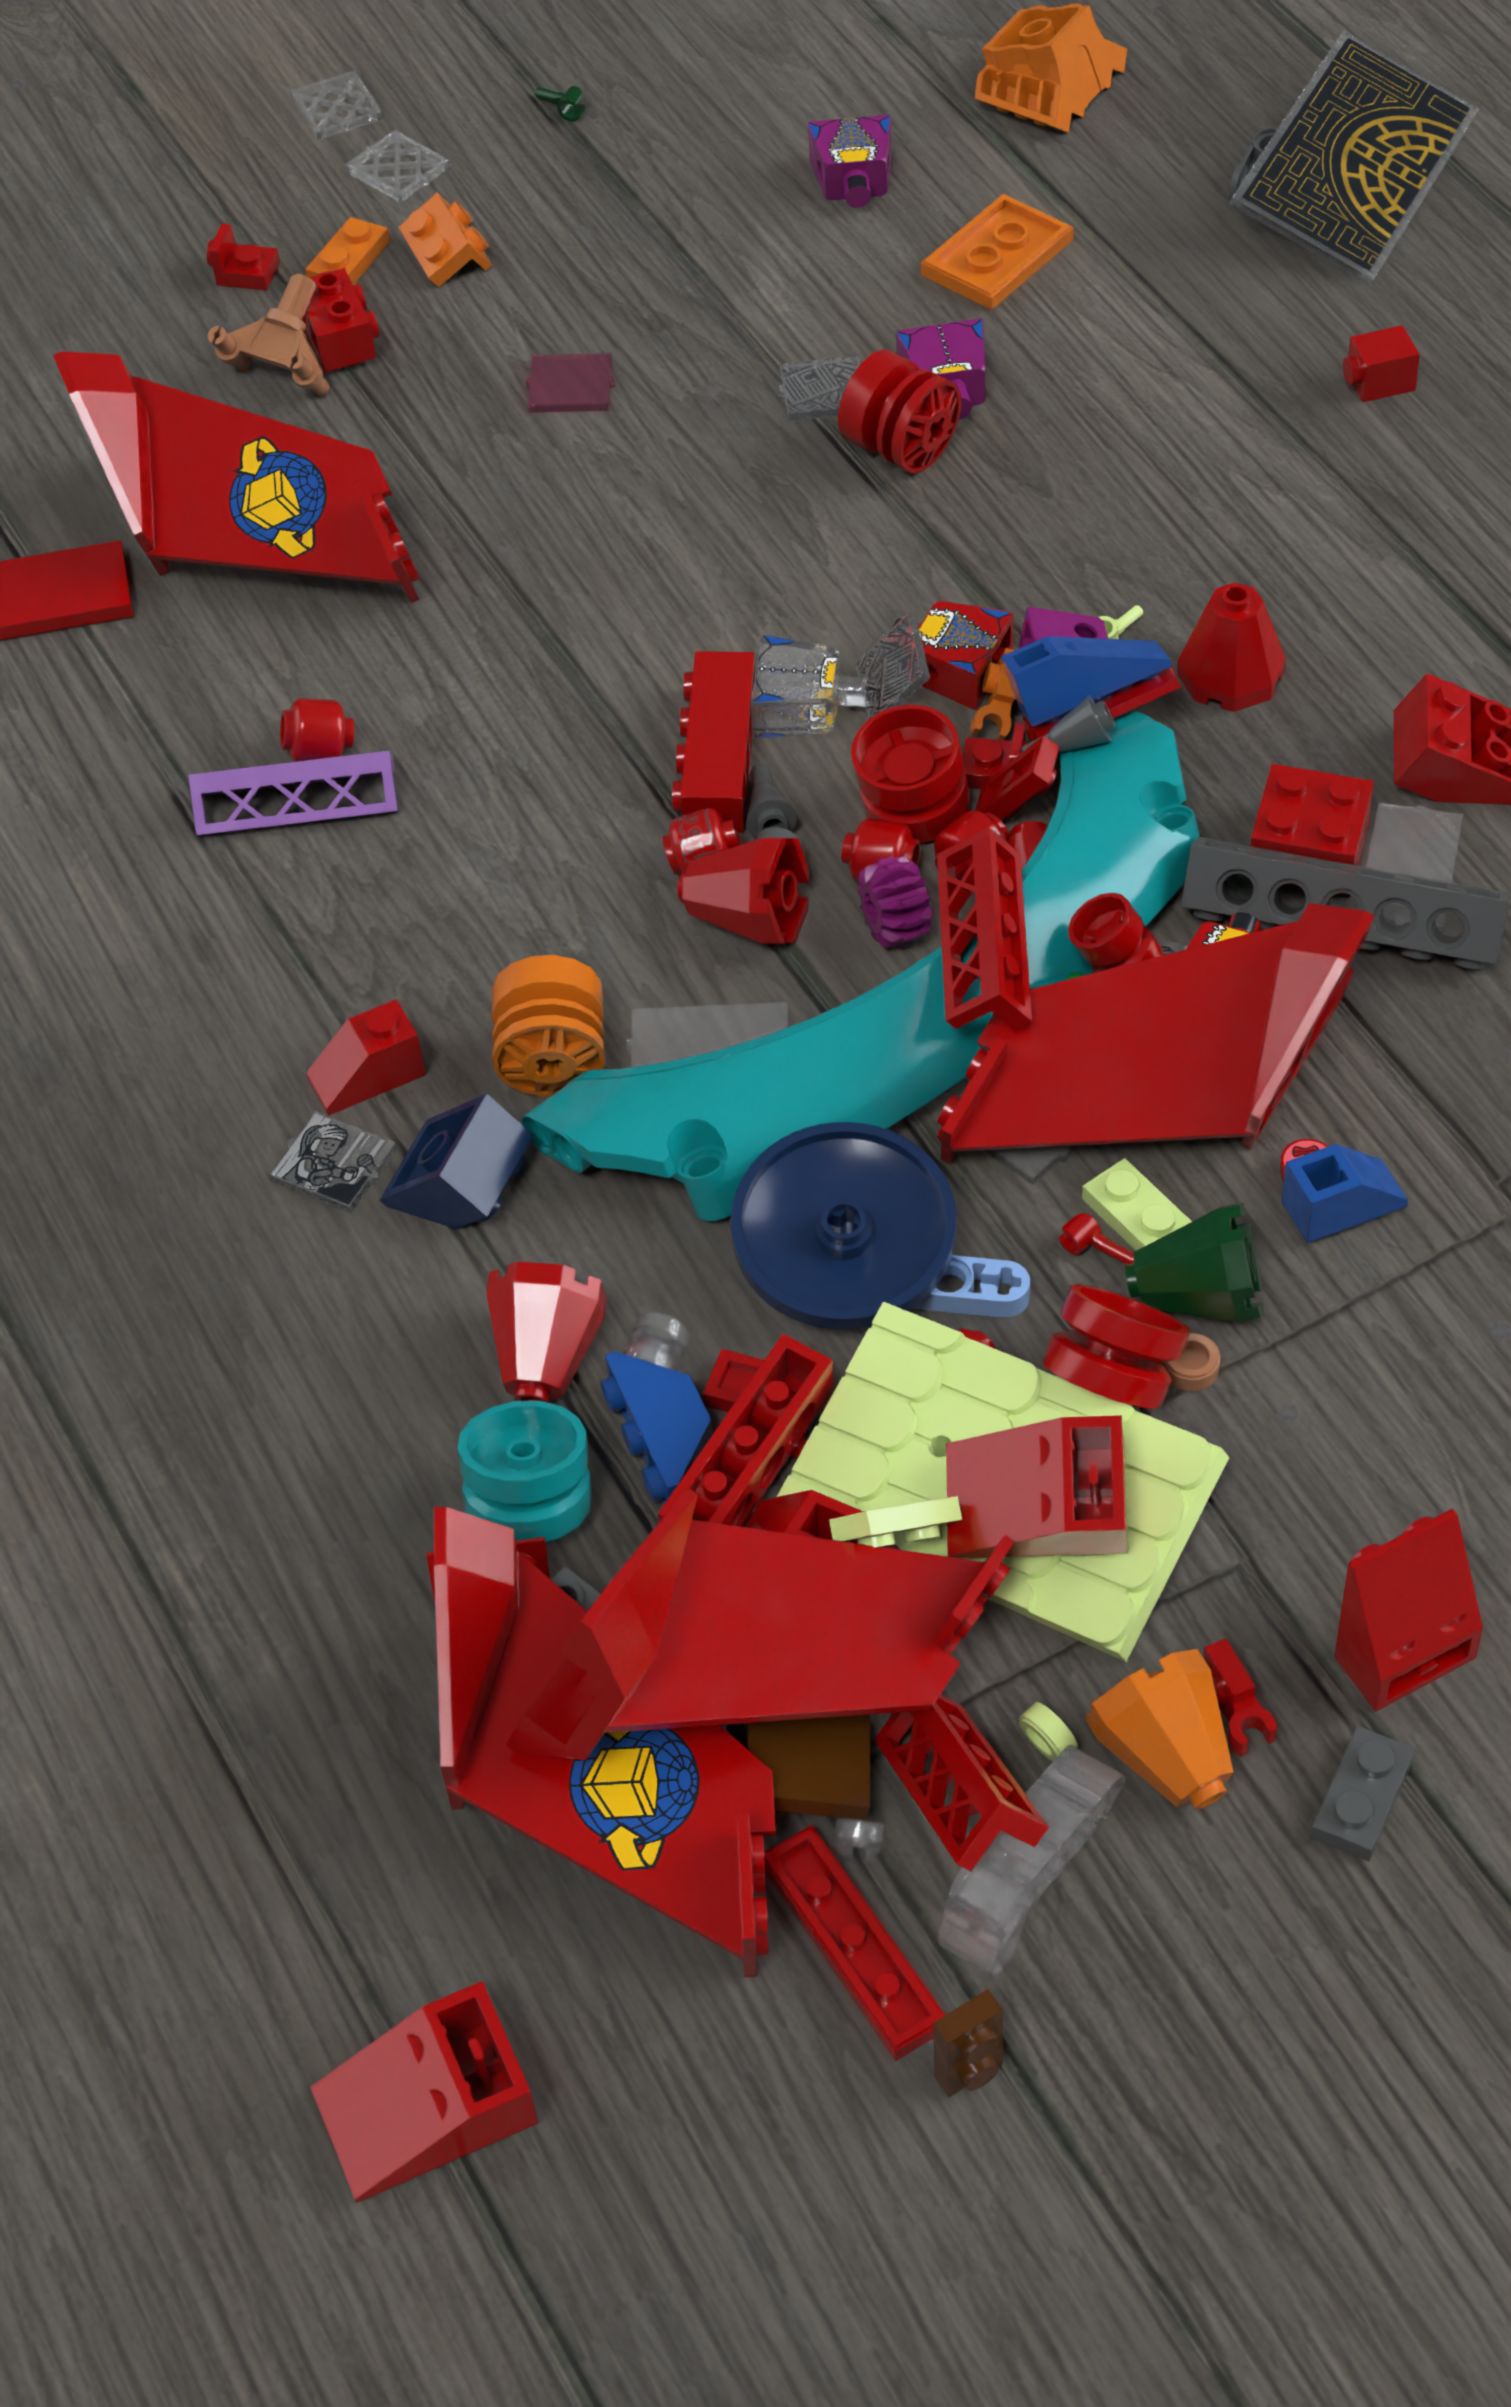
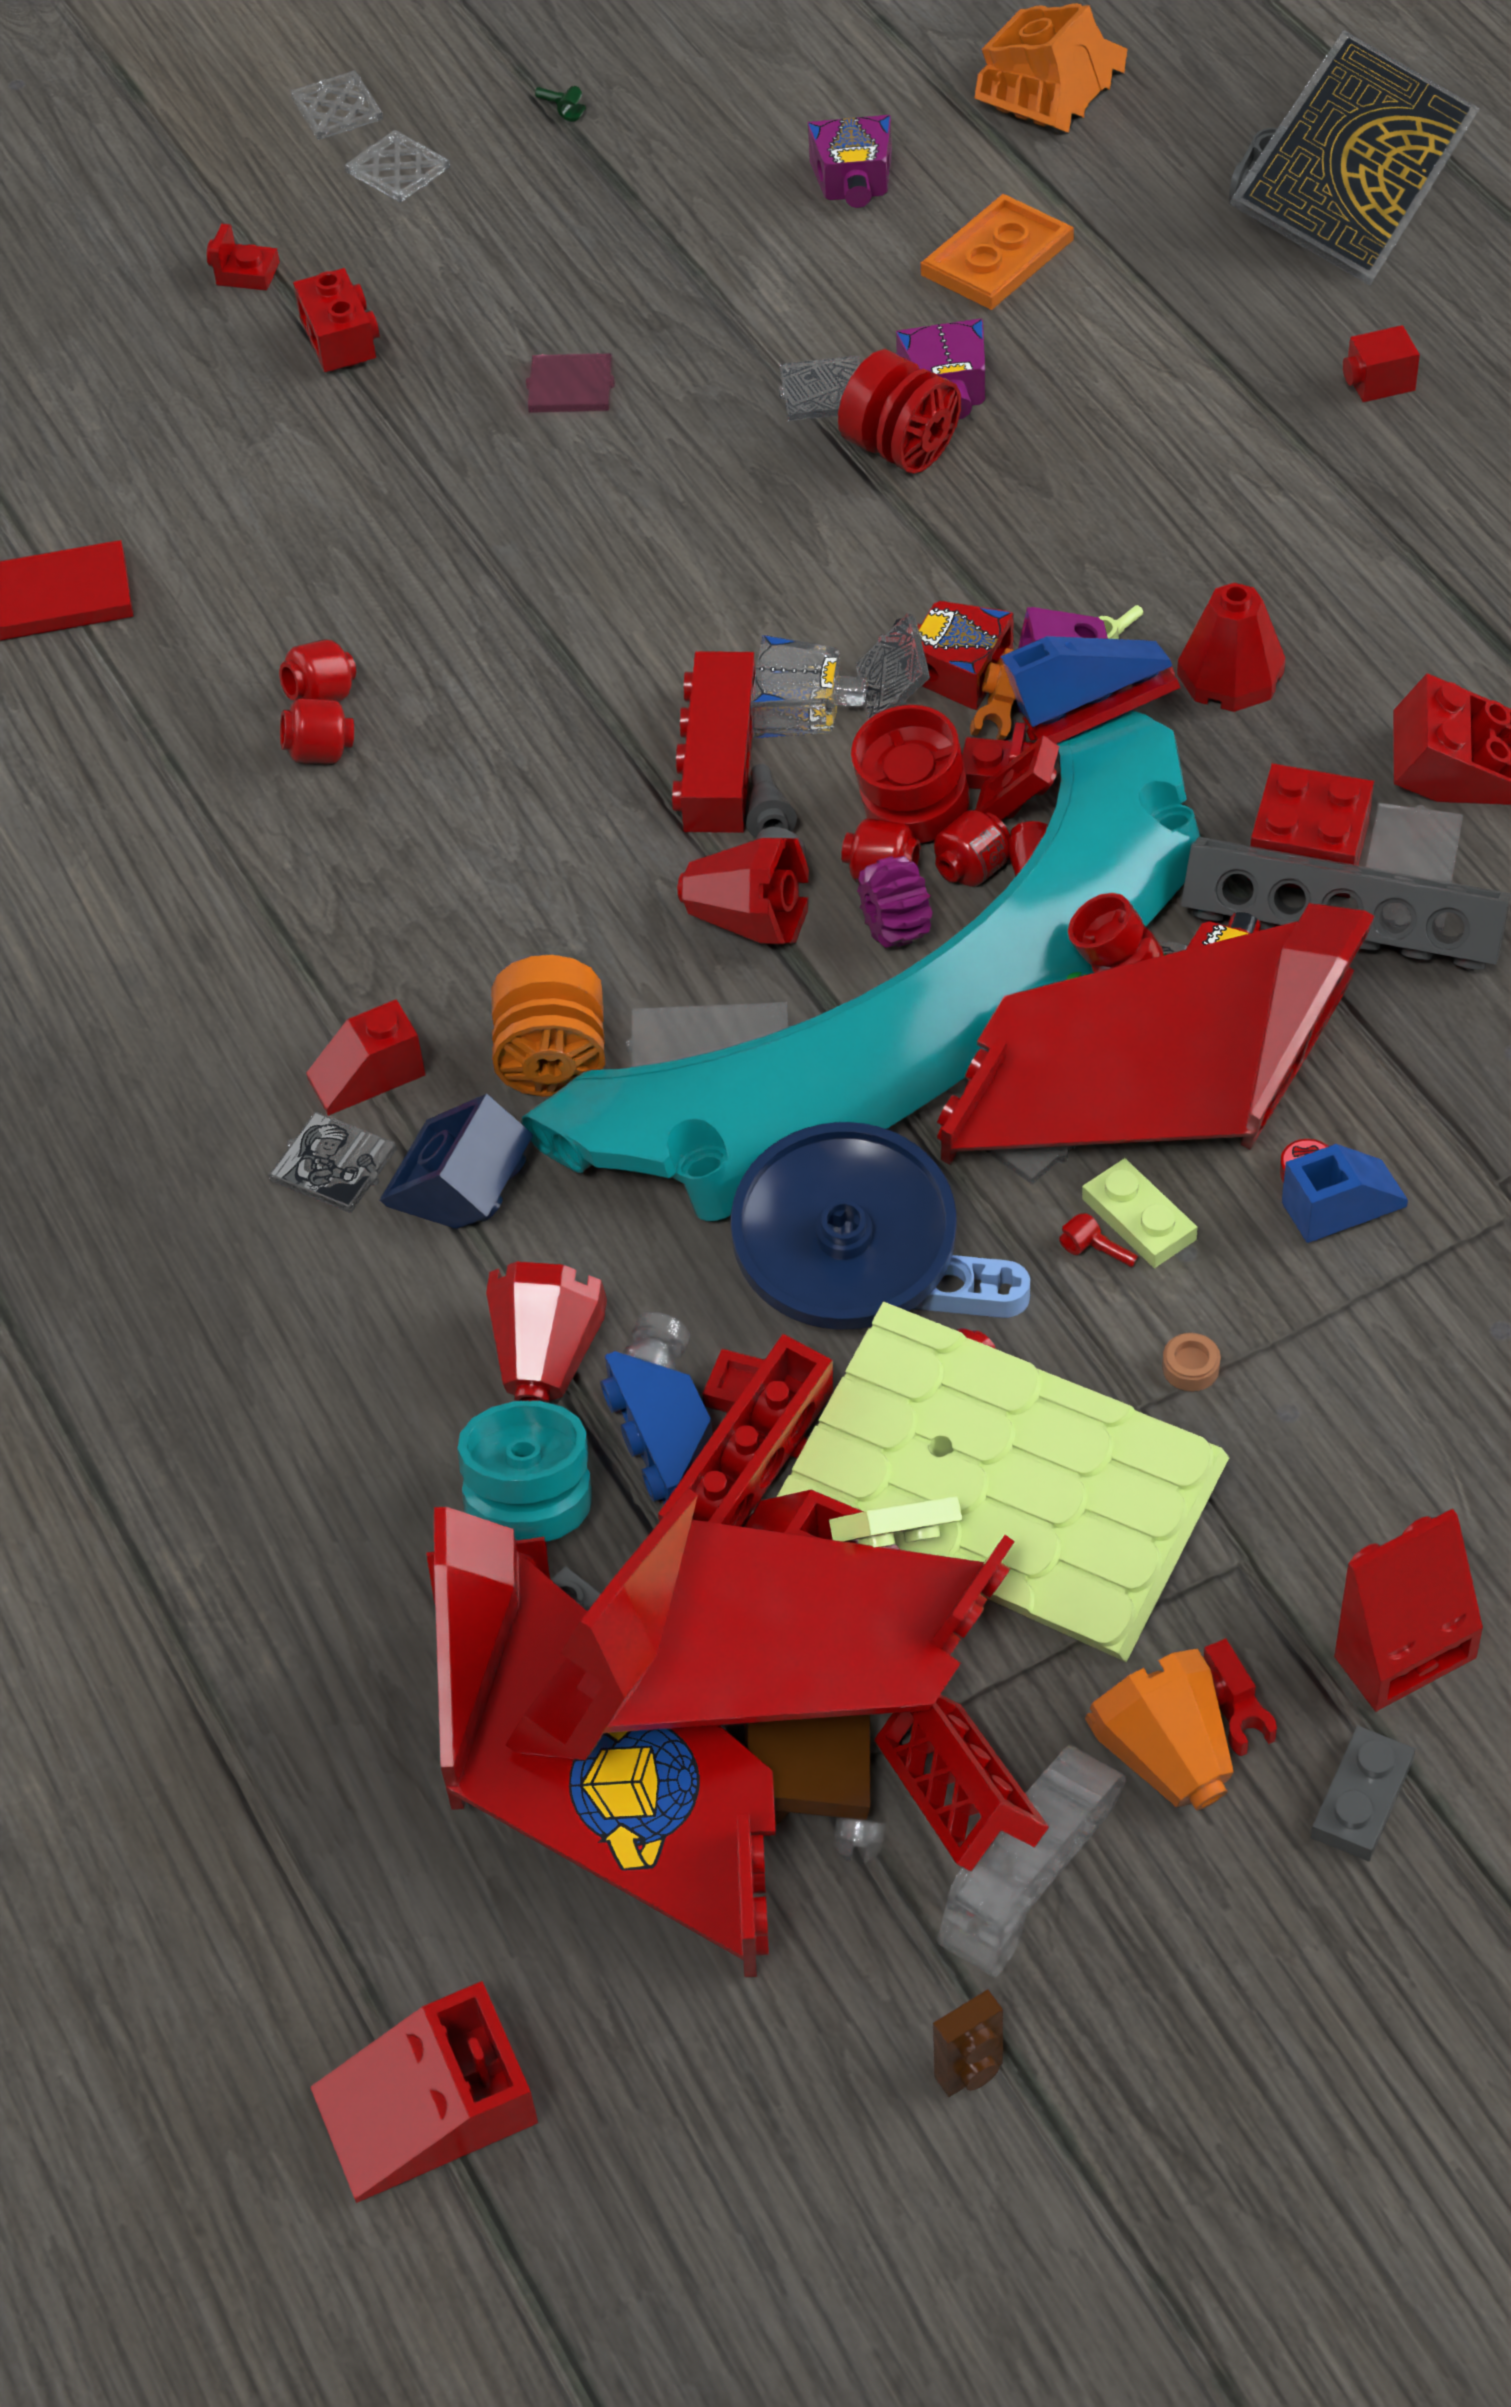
(234, 484): red piece -> none
(276, 339): nougat axle -> none
(292, 774): medium lavender fence -> none
(317, 671): none -> red head
(351, 248): orange plate -> none
(443, 239): orange bracket -> none
(697, 837): red head -> none
(853, 1942): red tile -> none
(996, 921): red fence -> none
(1042, 1485): red slope -> none
(1046, 1730): yellowish green tile -> none
(1082, 727): dark grey cone -> none
(1115, 1346): red wheel -> none
(1201, 1269): dark green cone -> none

